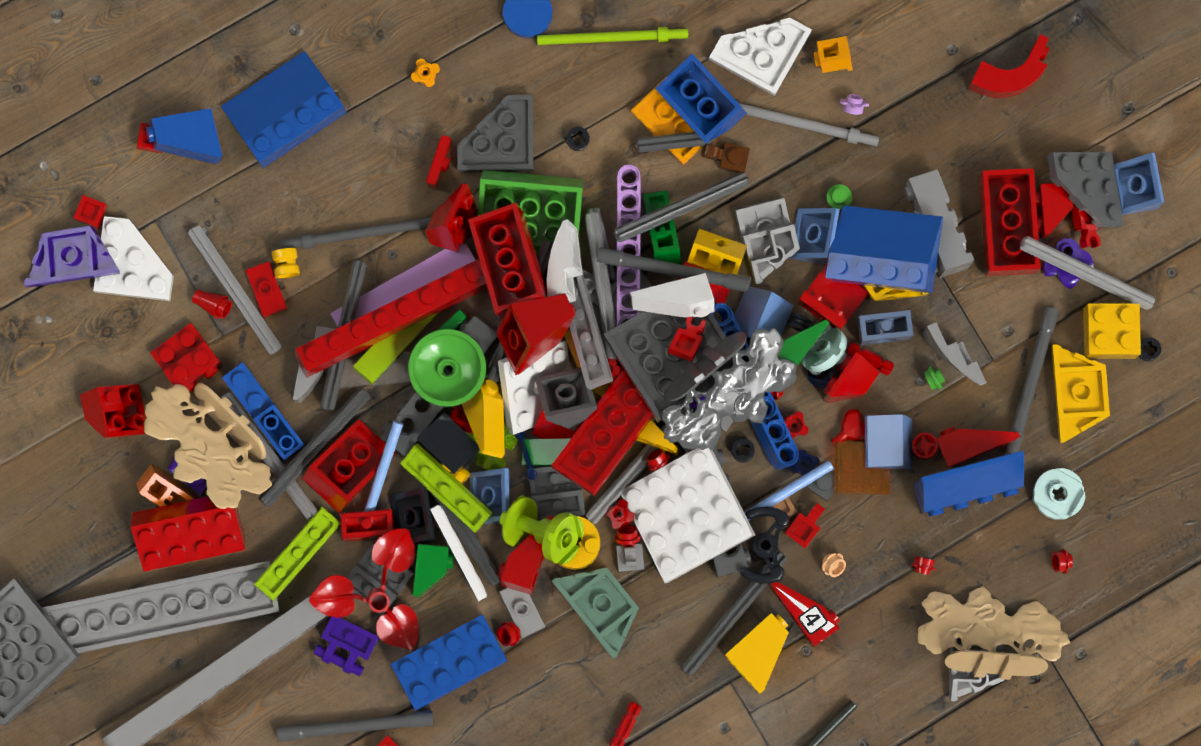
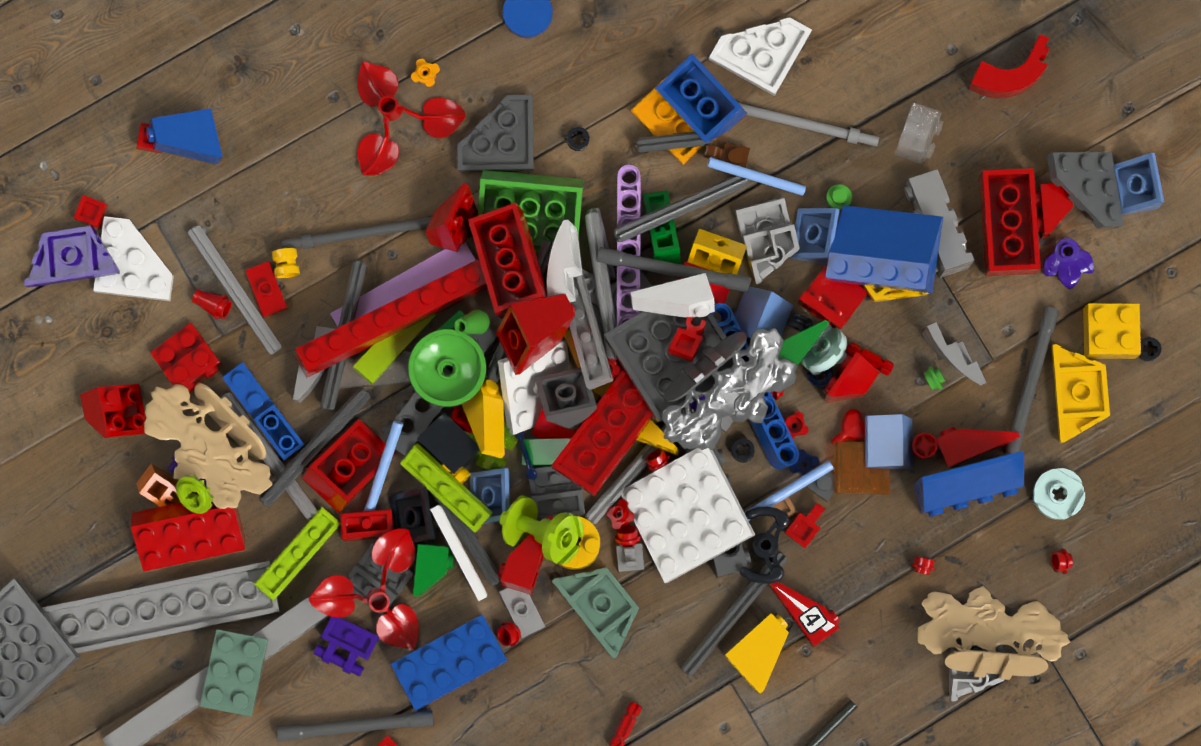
(196, 503): none -> lime gear
(234, 673): none -> sand green plate
(284, 109): blue slope -> none
(377, 88): none -> red plant
(440, 162): red plate -> none
(473, 323): none -> bright green cone
(661, 35): lime bar -> none
(756, 176): none -> light blue bar
(833, 55): light orange brick -> none
(833, 564): light nougat plate -> none
(854, 104): lavender plate -> none
(885, 327): sand blue brick -> none
(918, 133): none -> clear brick
(1083, 223): red plate -> none
(1087, 272): light grey axle -> none

